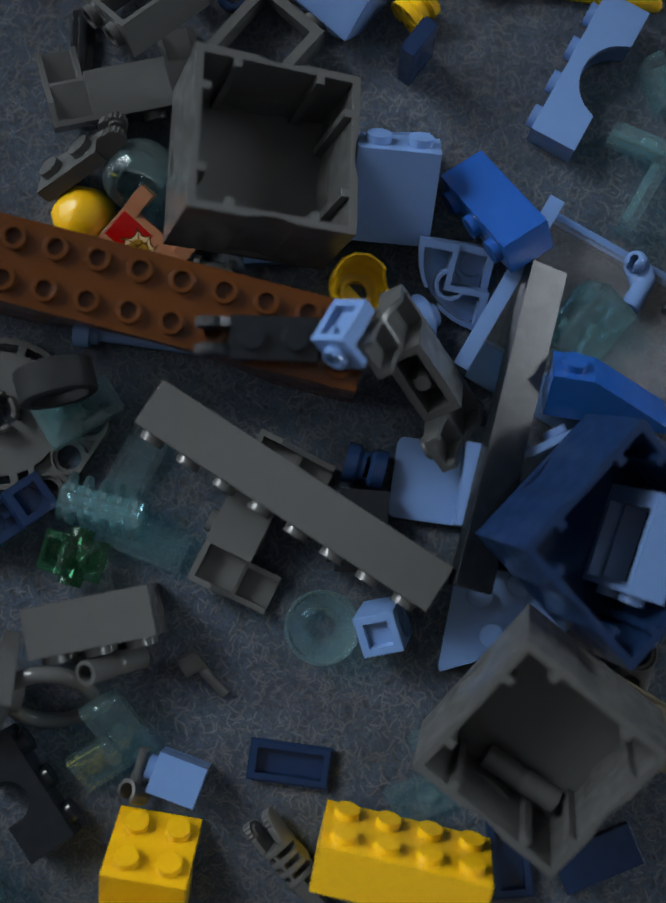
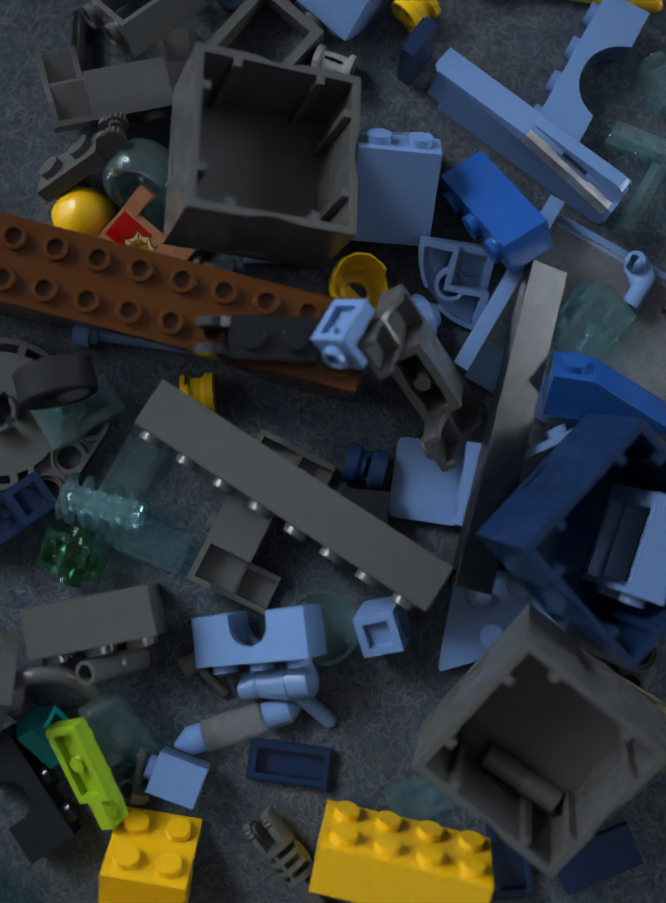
(32, 732): none -> teal piece
(87, 770): none -> lime hinge
(200, 389): none -> yellow wheel
(237, 726): none -> piece
(289, 685): none -> medium blue piece
(290, 635): none -> medium blue arch
(332, 61): none -> light grey bush
(526, 138): none -> medium blue piece

